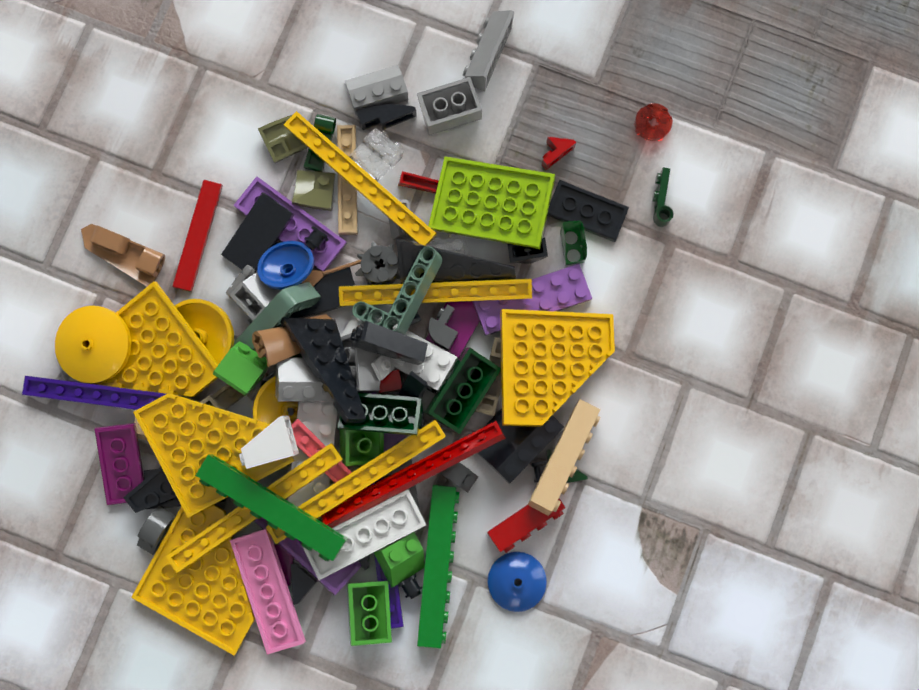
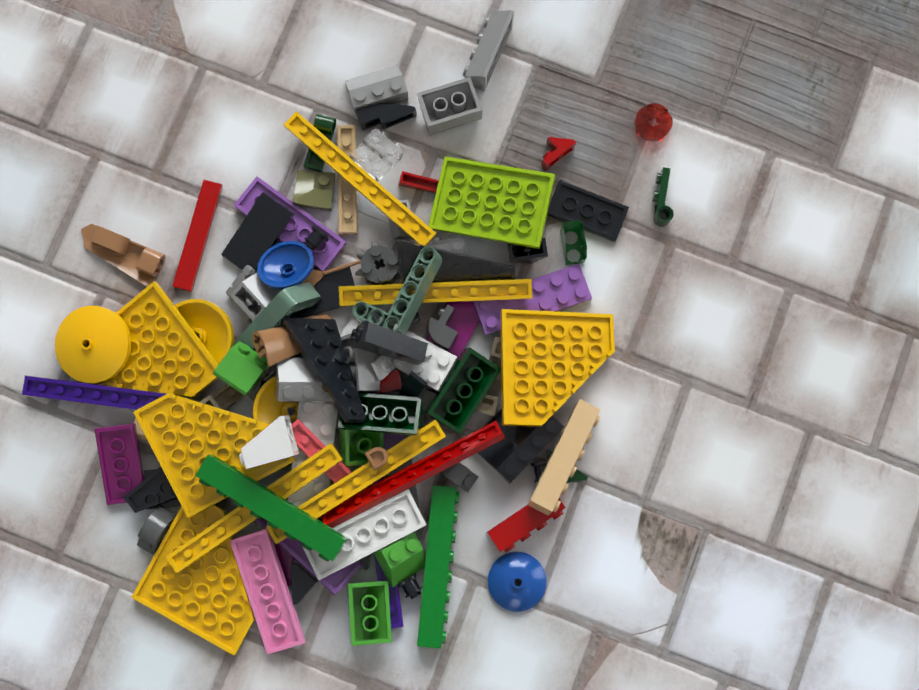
(279, 140): olive plate -> none
(377, 457): none -> medium nougat tile

